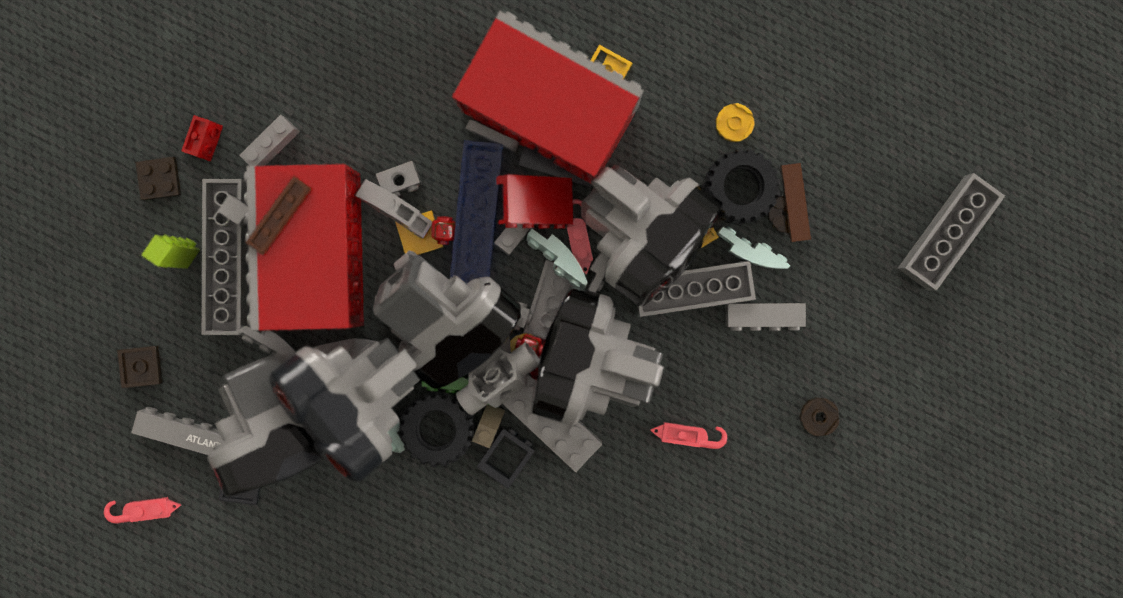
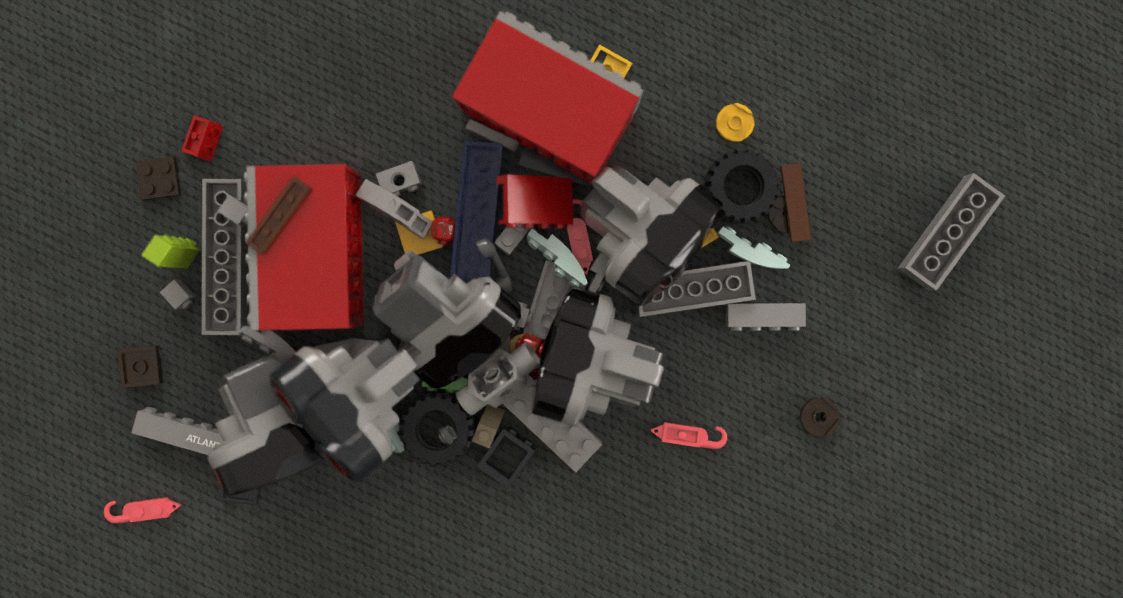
(178, 295): none -> light grey brick
(269, 142): light grey brick -> none
(447, 434): none -> dark grey plate
(488, 250): none -> dark grey piece

